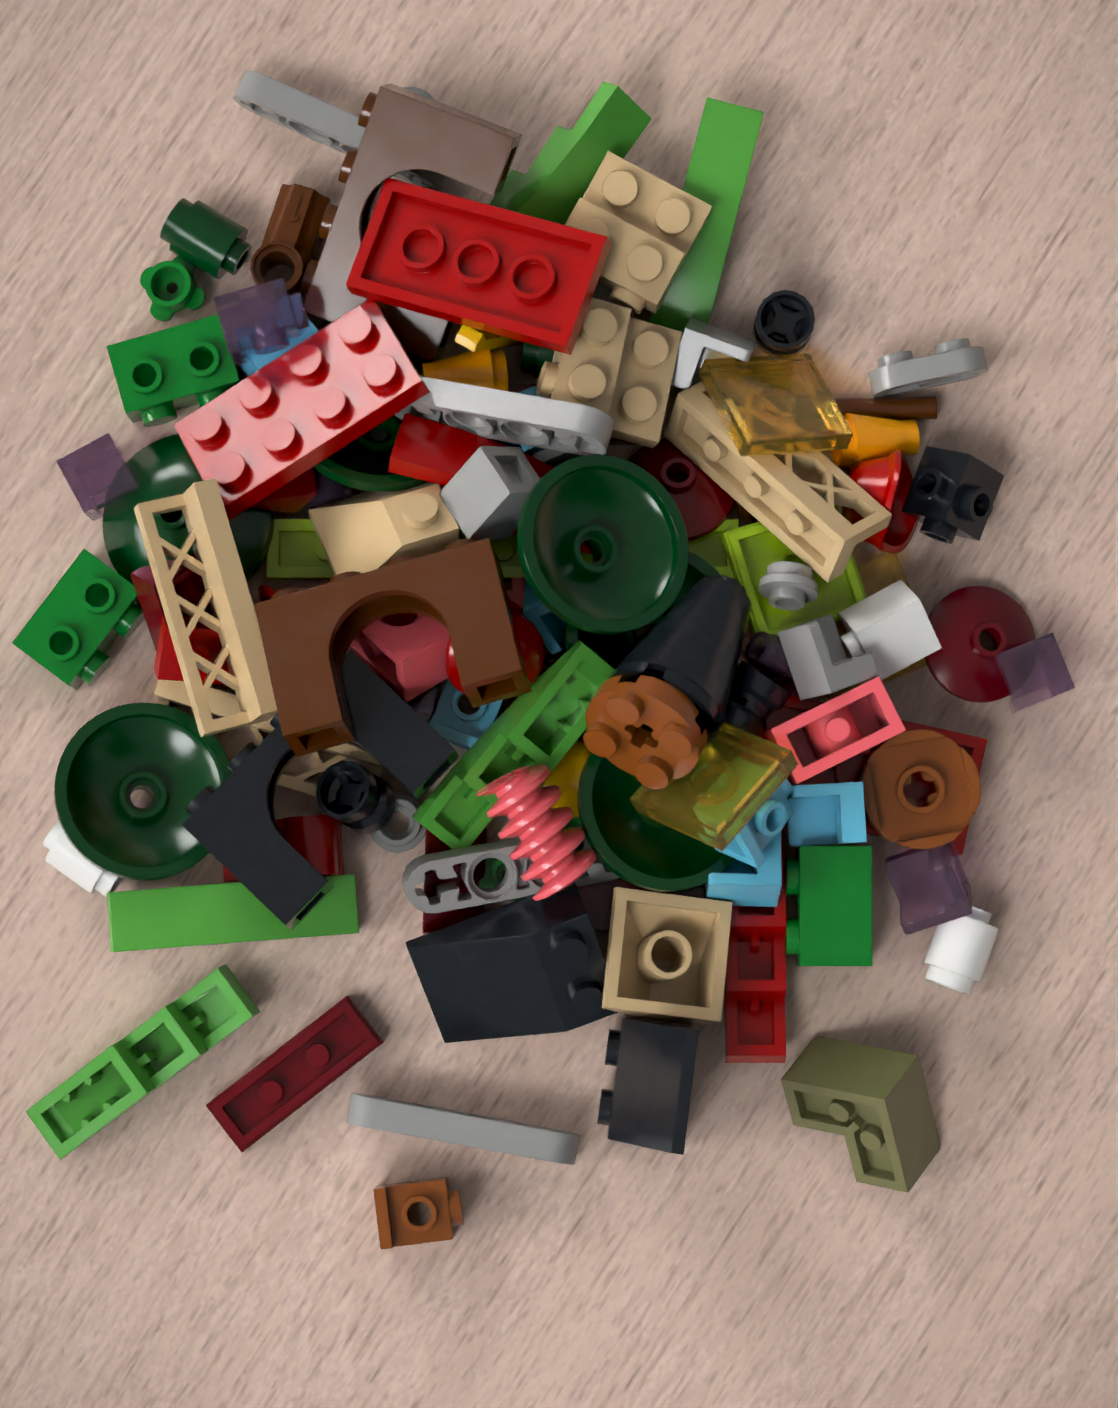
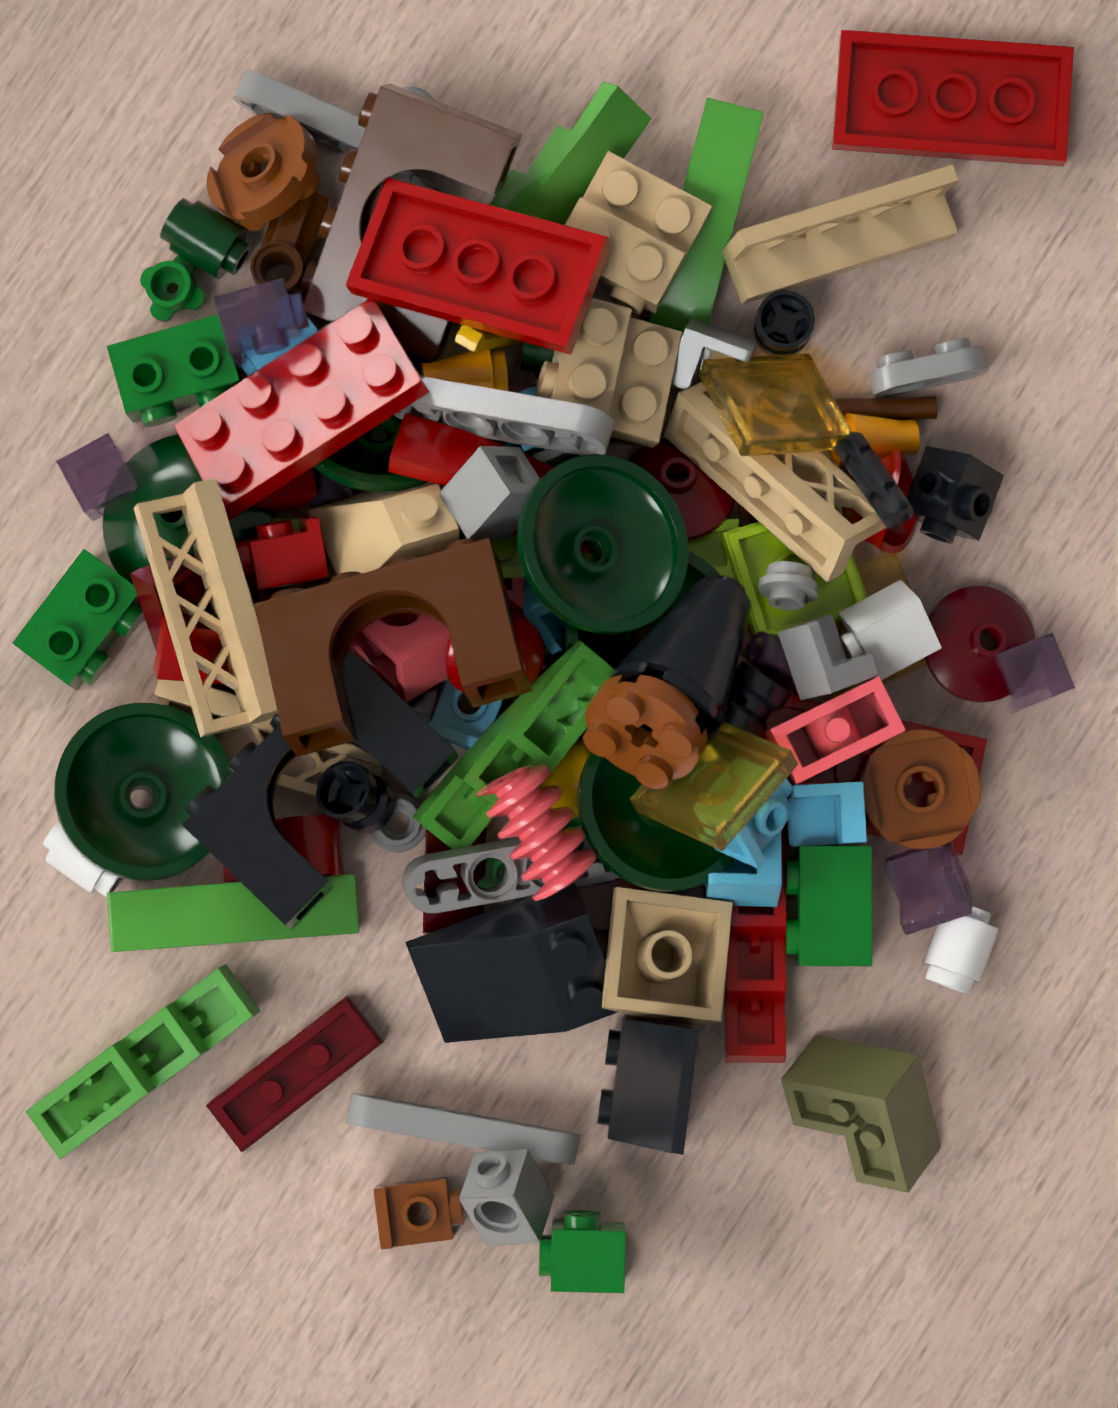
(283, 554): none -> red brick
(290, 175): none -> dark orange plate
(506, 1197): none -> light grey brick
(584, 1254): none -> green brick
(841, 235): none -> tan fence
(874, 480): none -> black axle
(952, 98): none -> red plate

